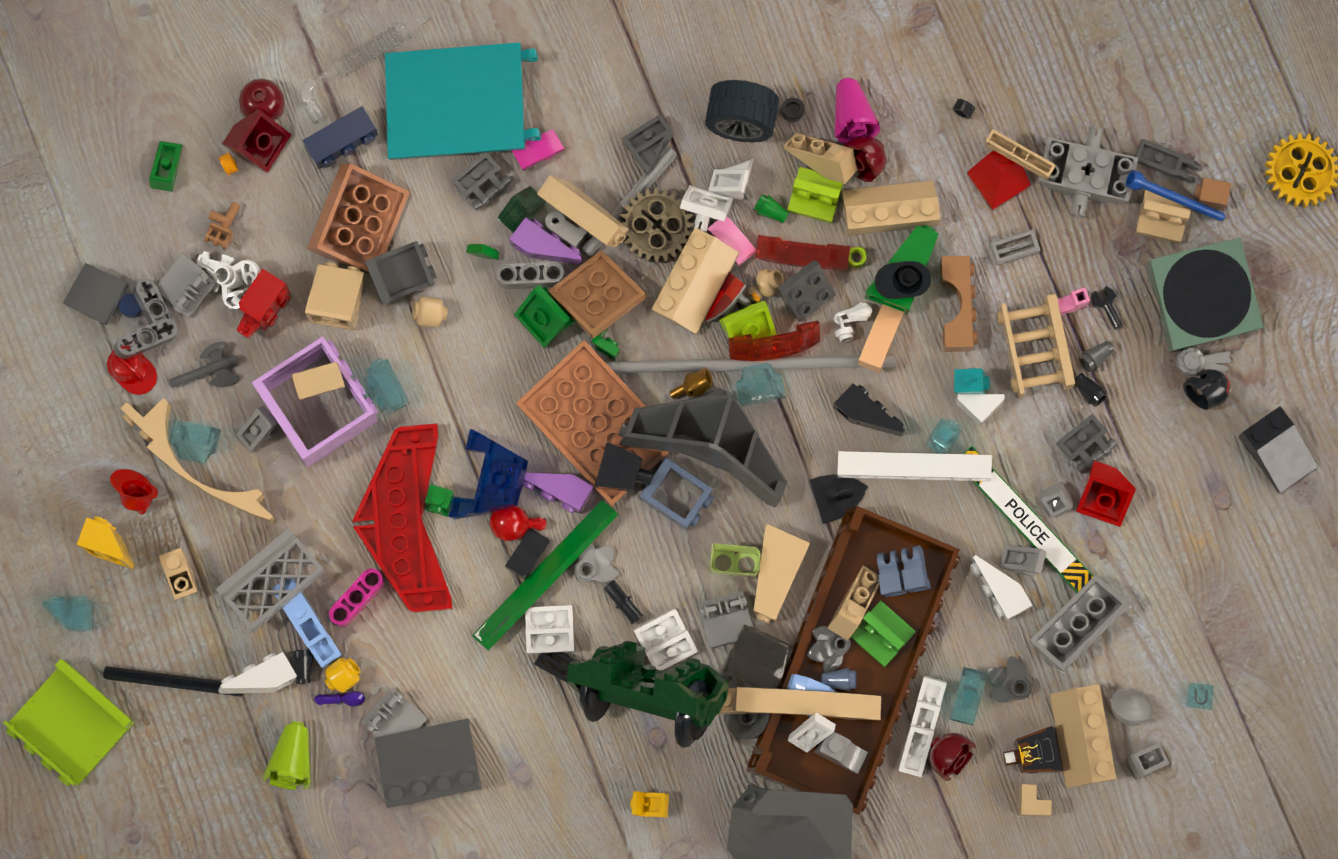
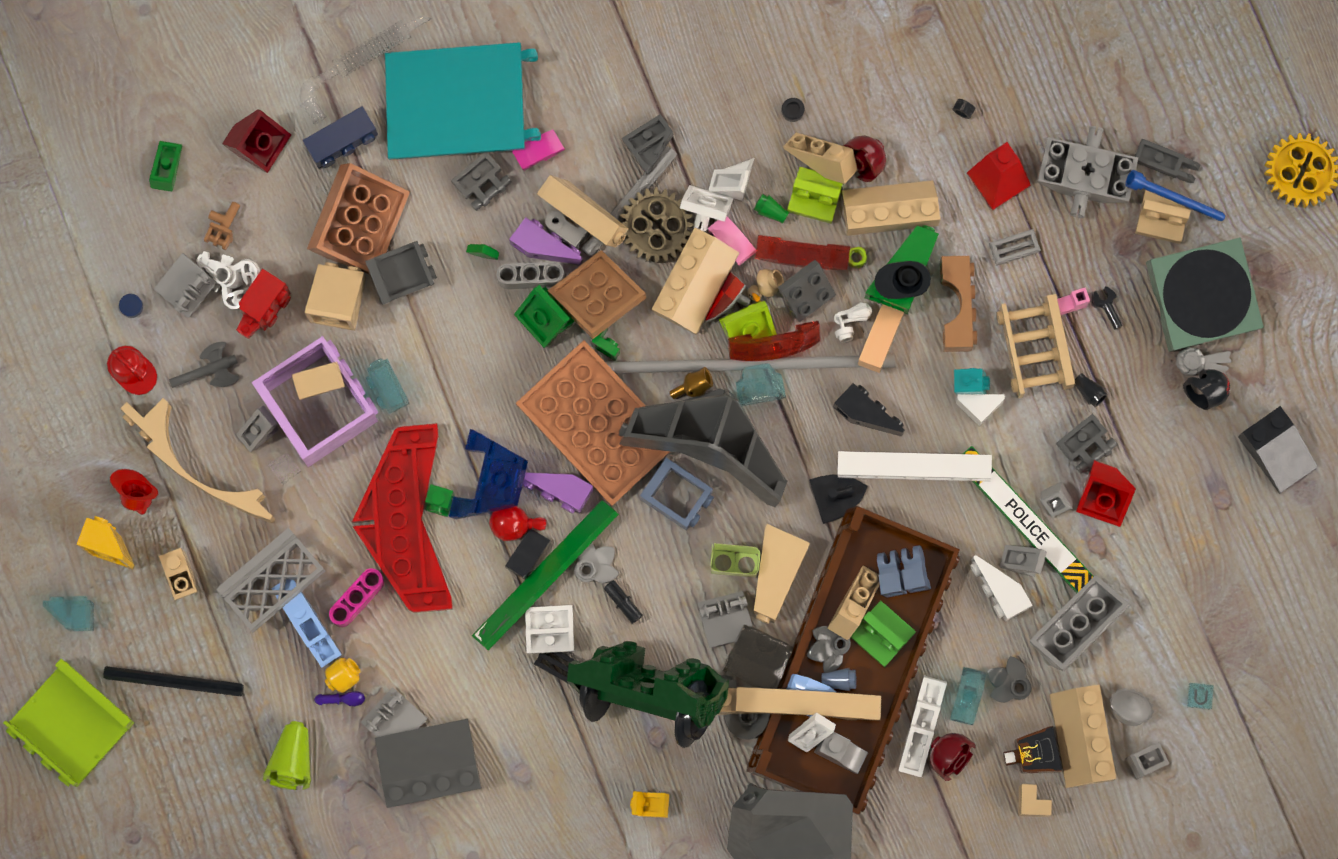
(95, 294): dark grey slope -> none
(155, 322): dark grey beam -> none
(194, 441): clear light blue slope -> none
(228, 163): light orange axle -> none
(262, 95): dark red cylinder -> none
(264, 678): white slope -> none
(302, 664): black cone -> none
(429, 311): tan head -> none
(521, 205): clear green slope -> none
(621, 470): black torso -> none
(665, 640): white slope -> none
(742, 111): black wheel -> none
(853, 112): dark pink cone -> none
(944, 436): clear light blue slope -> none
(1019, 154): tan piece -> none
(1095, 356): dark grey cone -> none
(1213, 193): medium nougat brick -> none

